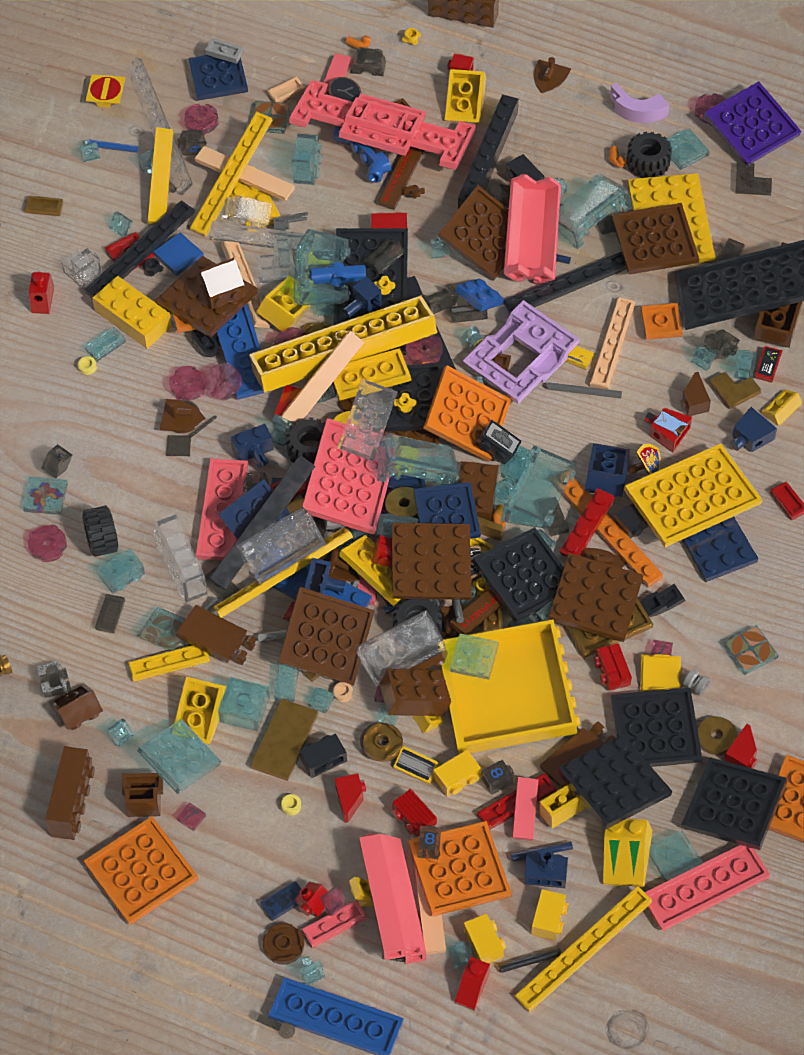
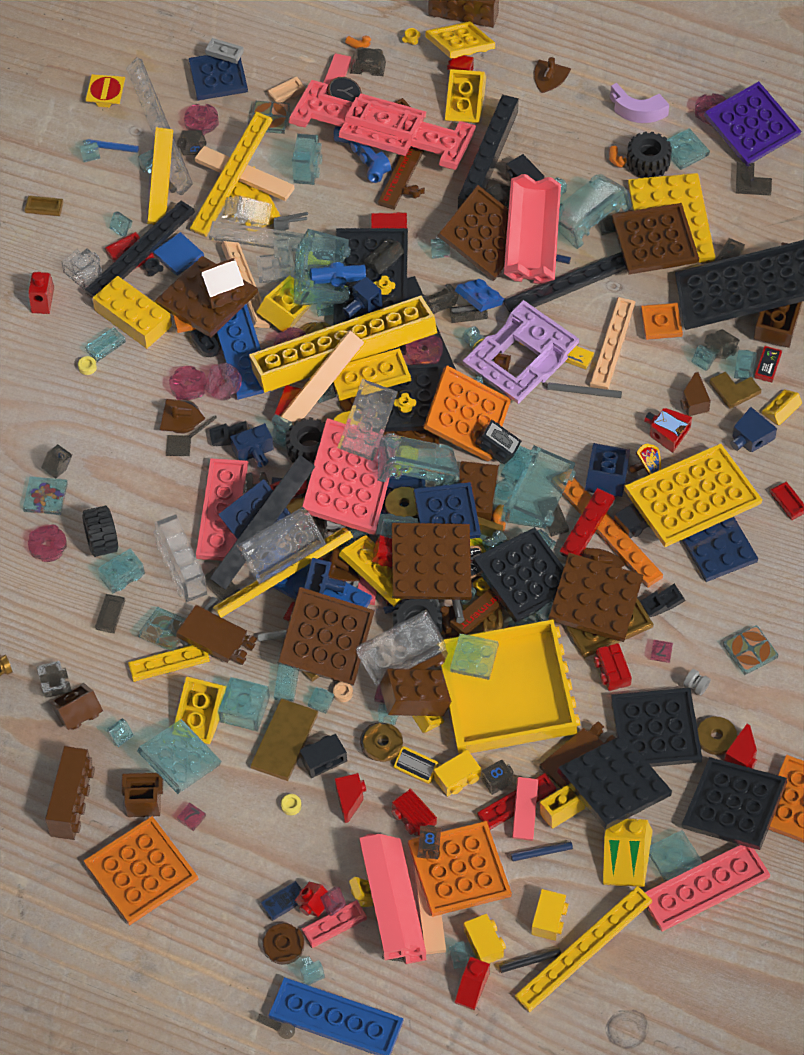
(221, 434): none -> black slope
(460, 39): none -> yellow plate
(497, 538): none -> clear light blue wheel
(546, 869): dark blue brick -> none
(660, 672): yellow piece -> none

